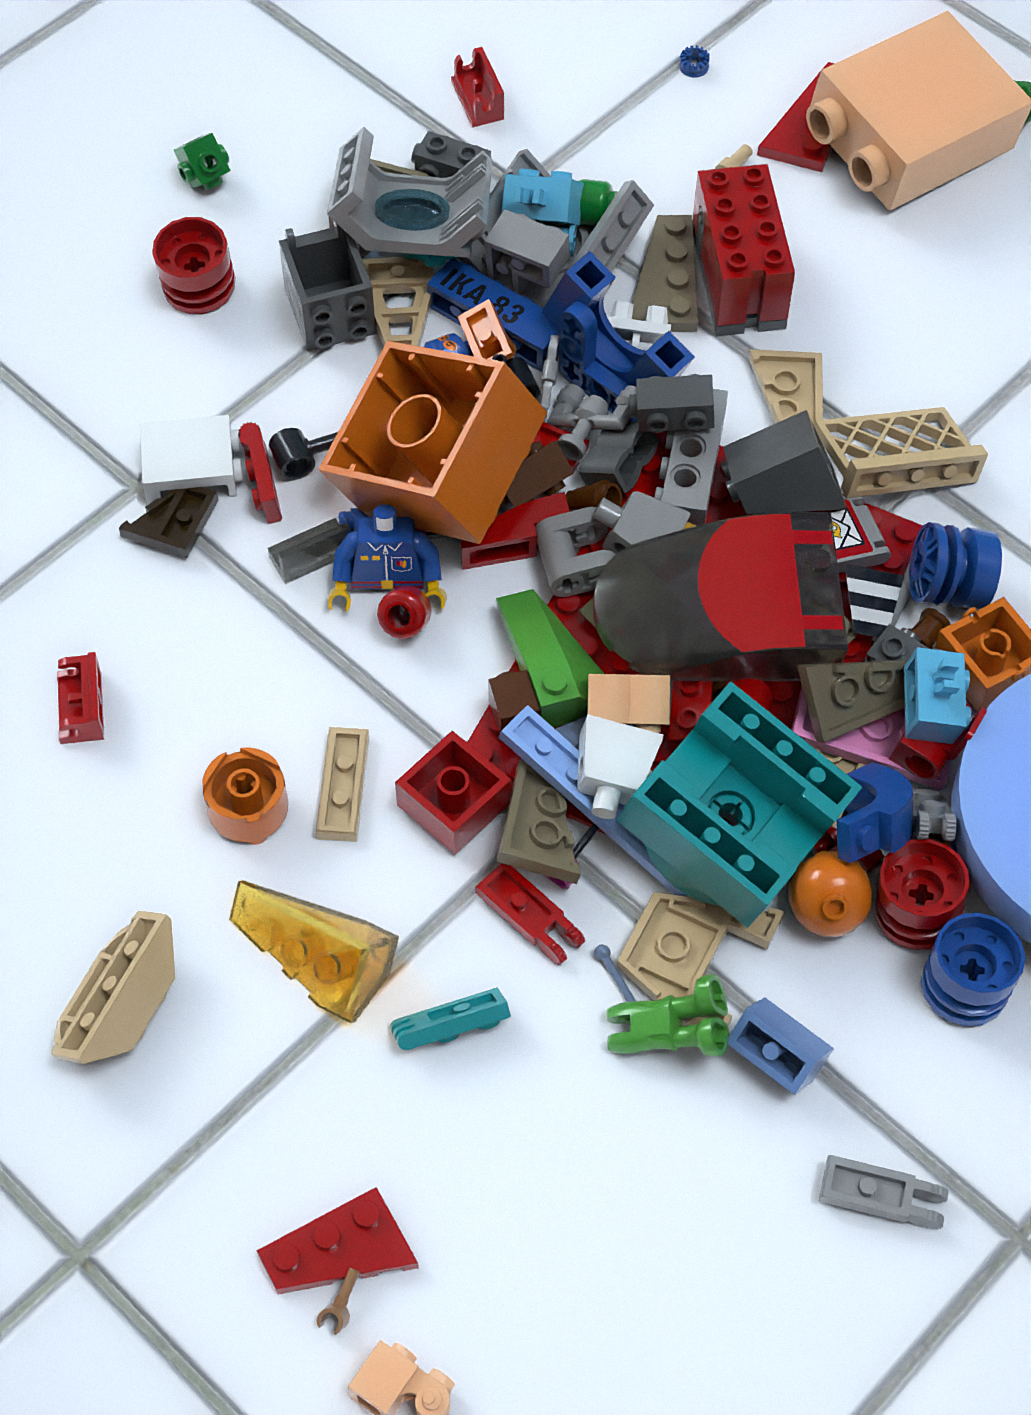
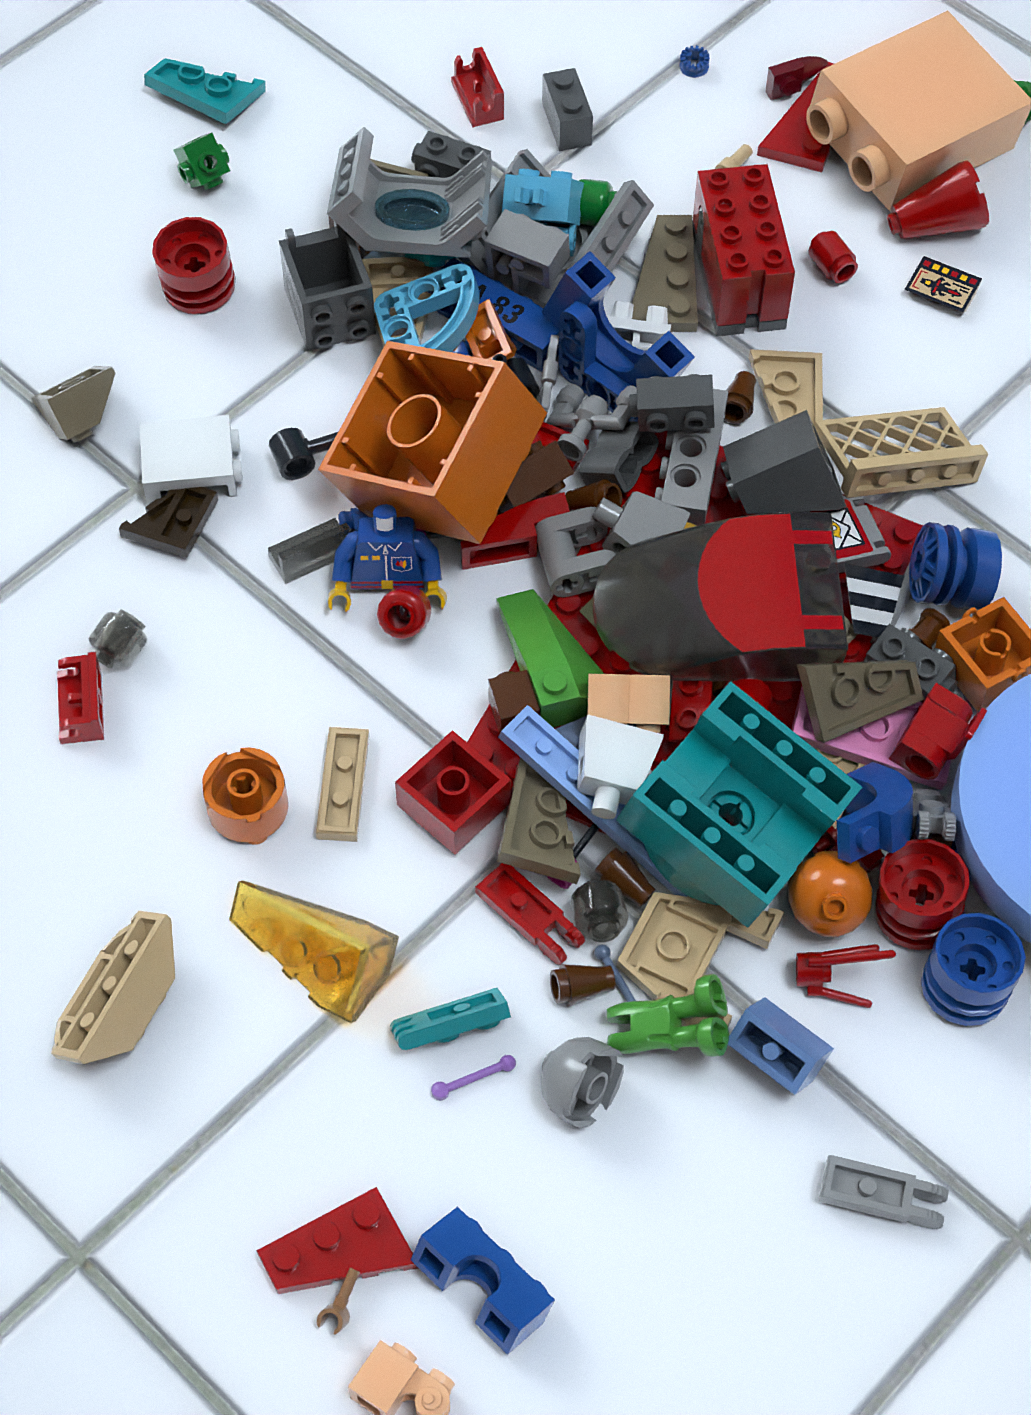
(76, 403): none -> dark tan slope
(118, 639): none -> clear smoke head
(208, 93): none -> teal wing
(260, 470): red hinge -> none
(409, 307): none -> medium azure beam
(441, 1090): none -> medium lavender hinge
(461, 1250): none -> blue arch
(567, 109): none -> dark grey brick
(579, 982): none -> reddish brown cone
(580, 1078): none -> light grey cylinder
(599, 910): none -> clear smoke head
(624, 872): none -> reddish brown cone
(740, 398): none -> reddish brown cone
(788, 76): none -> dark red plate
(815, 969): none -> red plant
(833, 256): none -> red brick
(936, 696): medium azure brick -> none
(941, 205): none -> red cone
(944, 284): none -> piece

